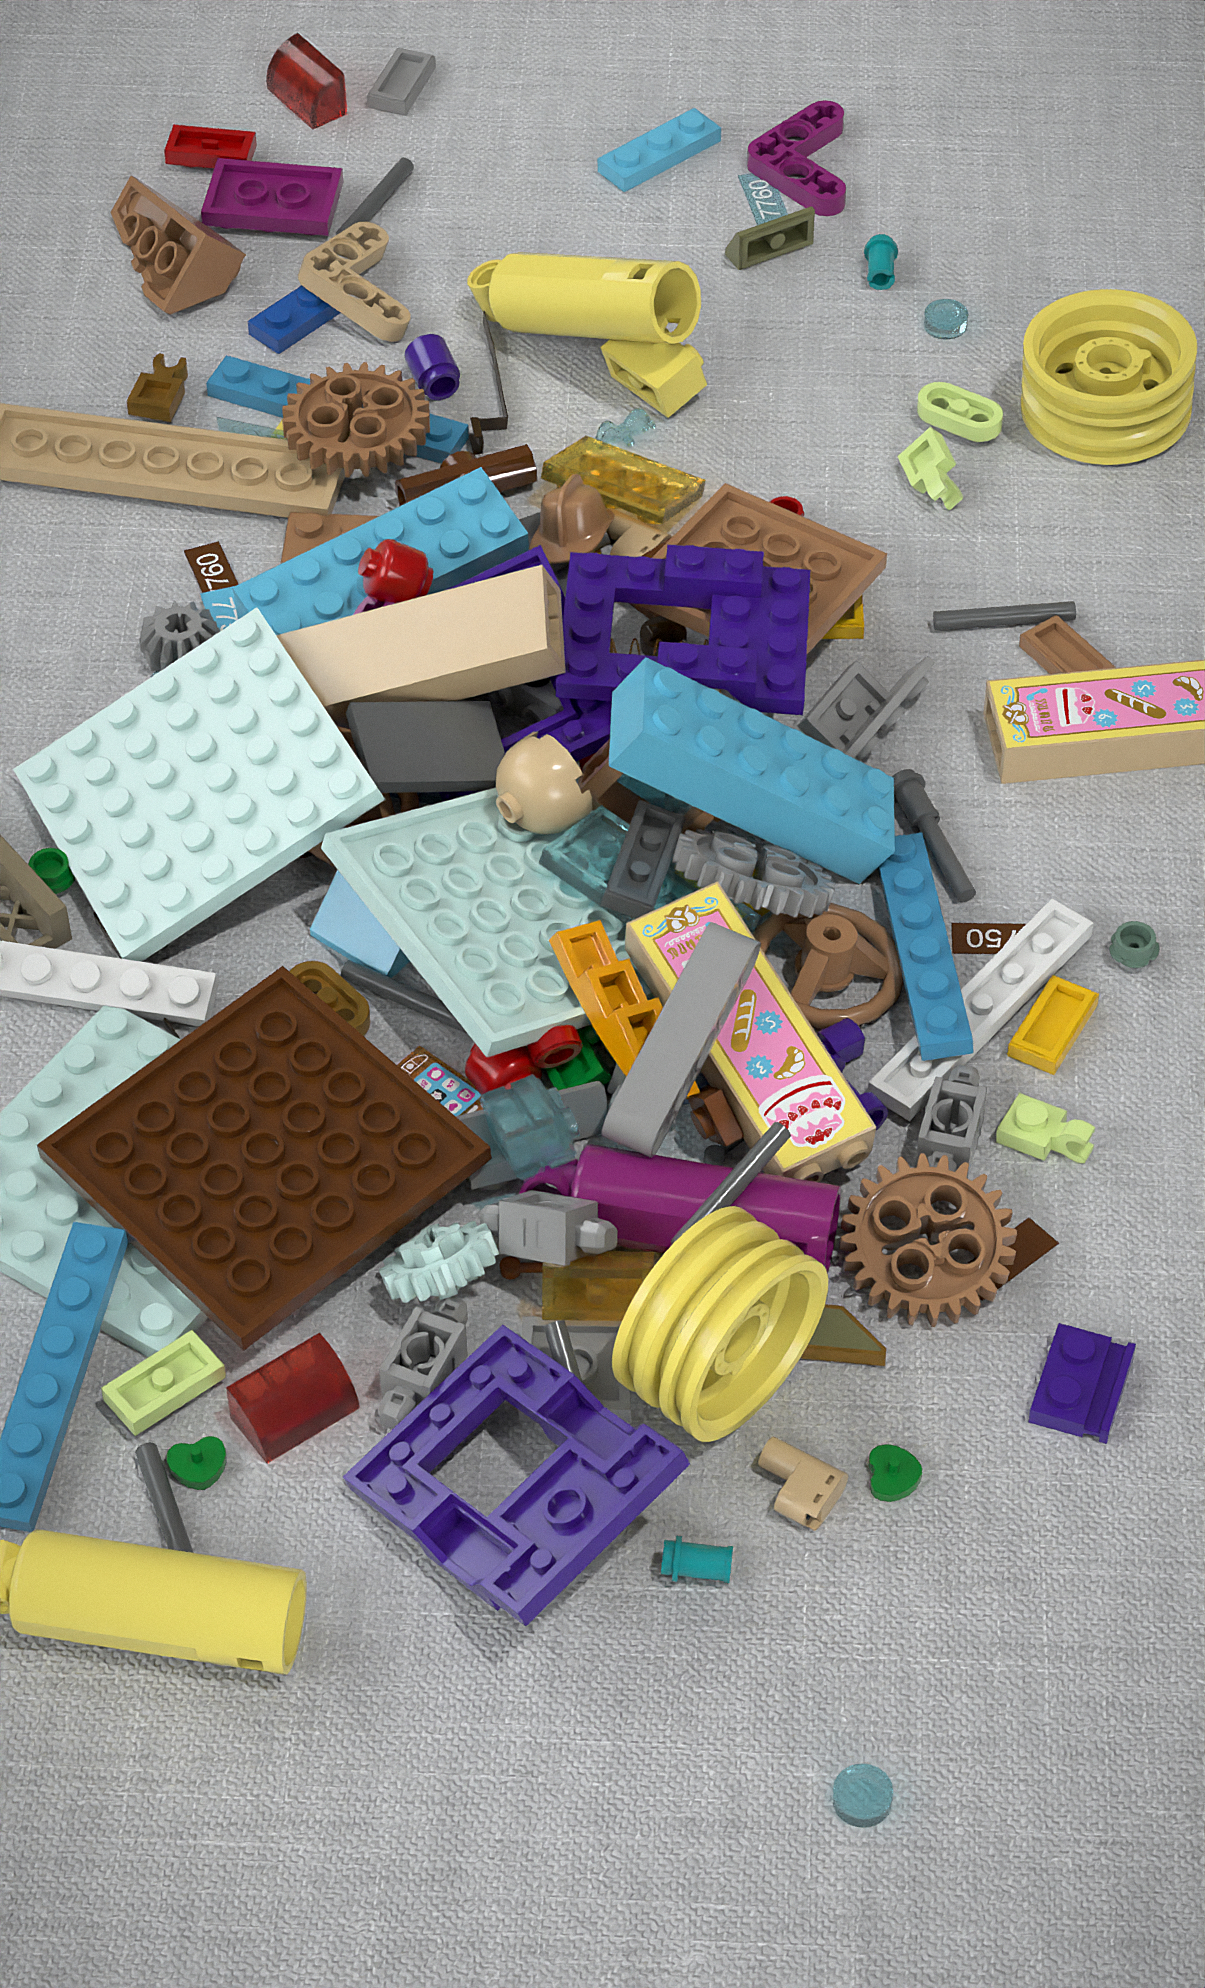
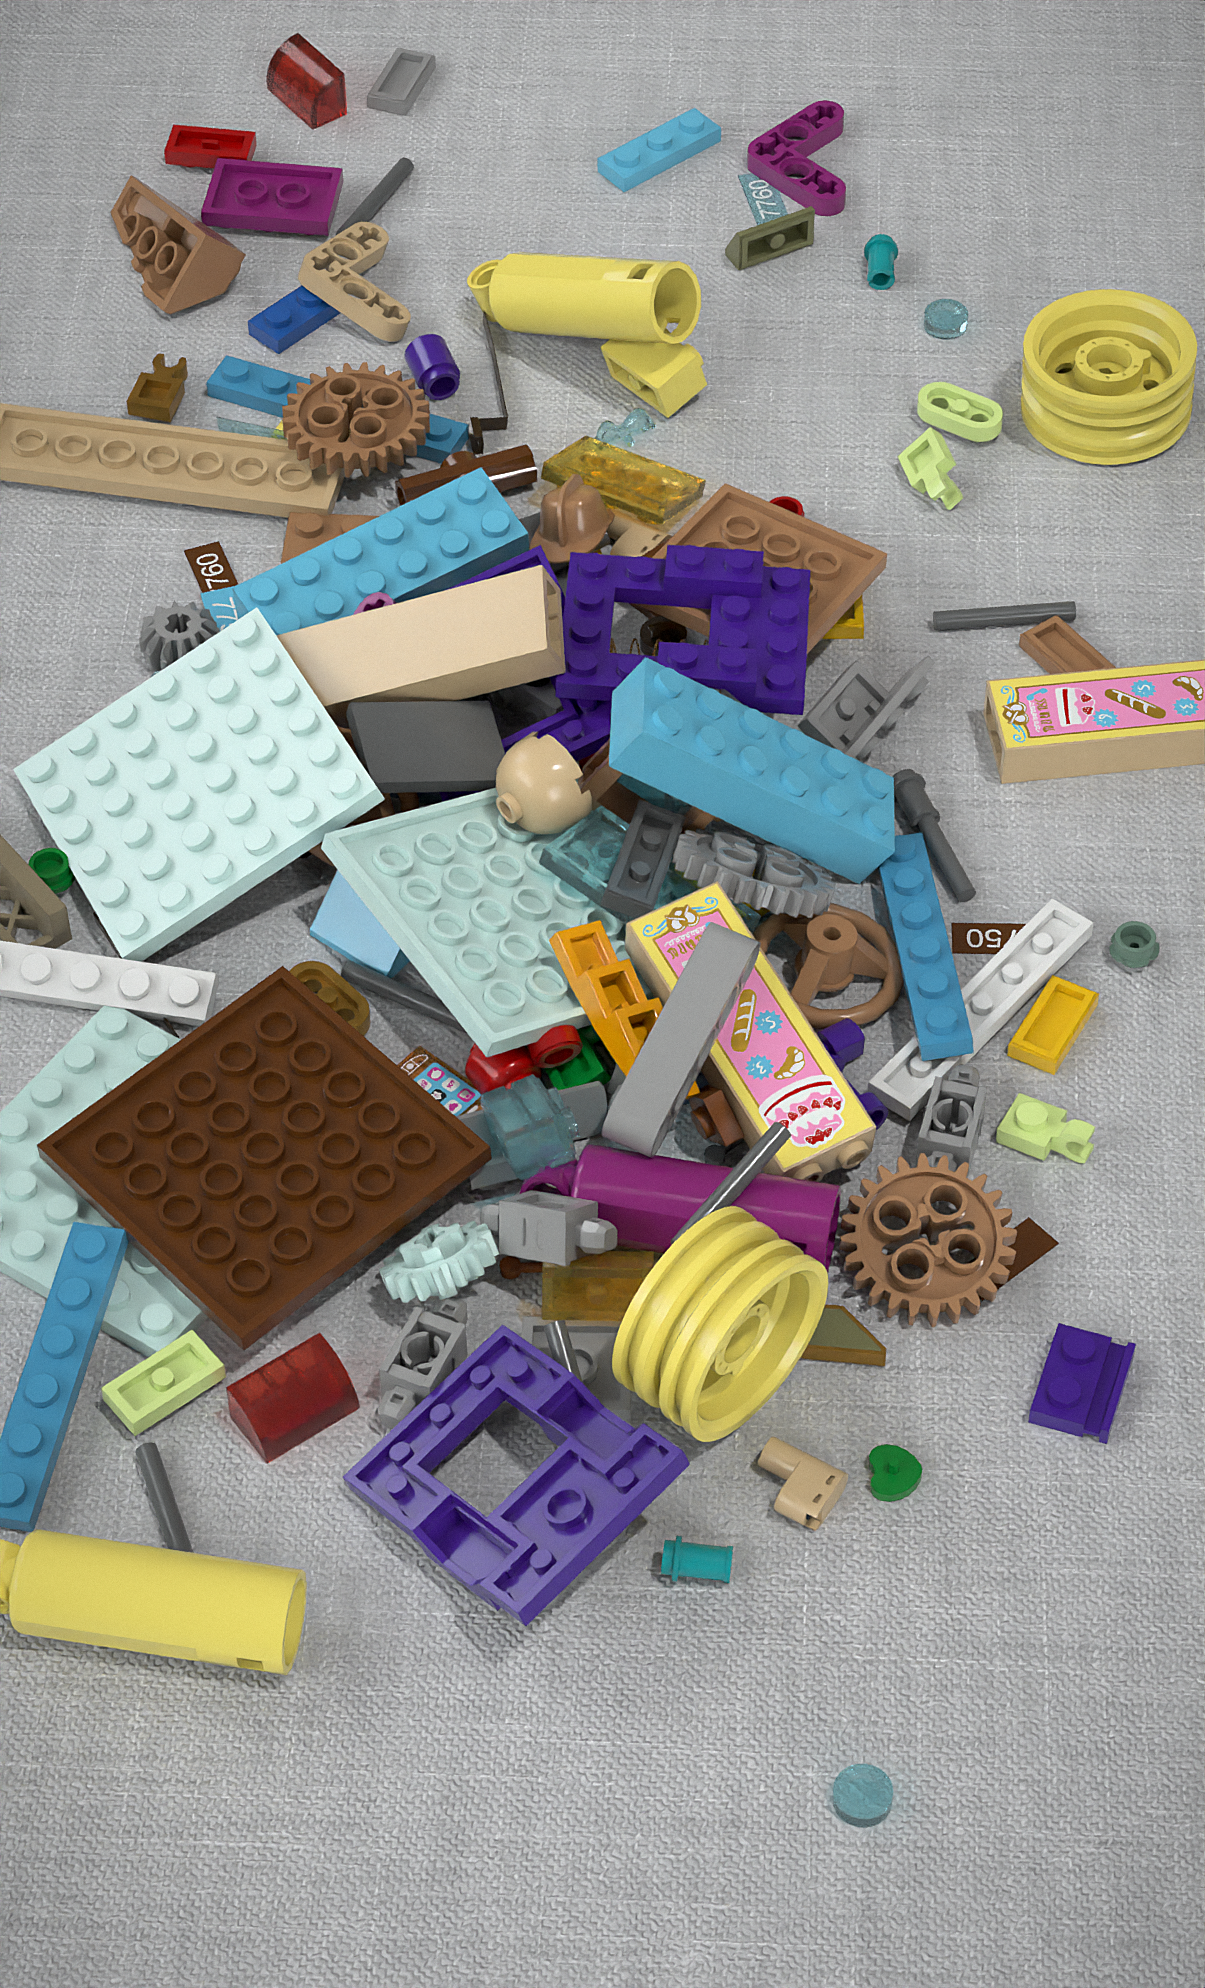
(198, 1463): green piece -> none
(395, 572): red head -> none

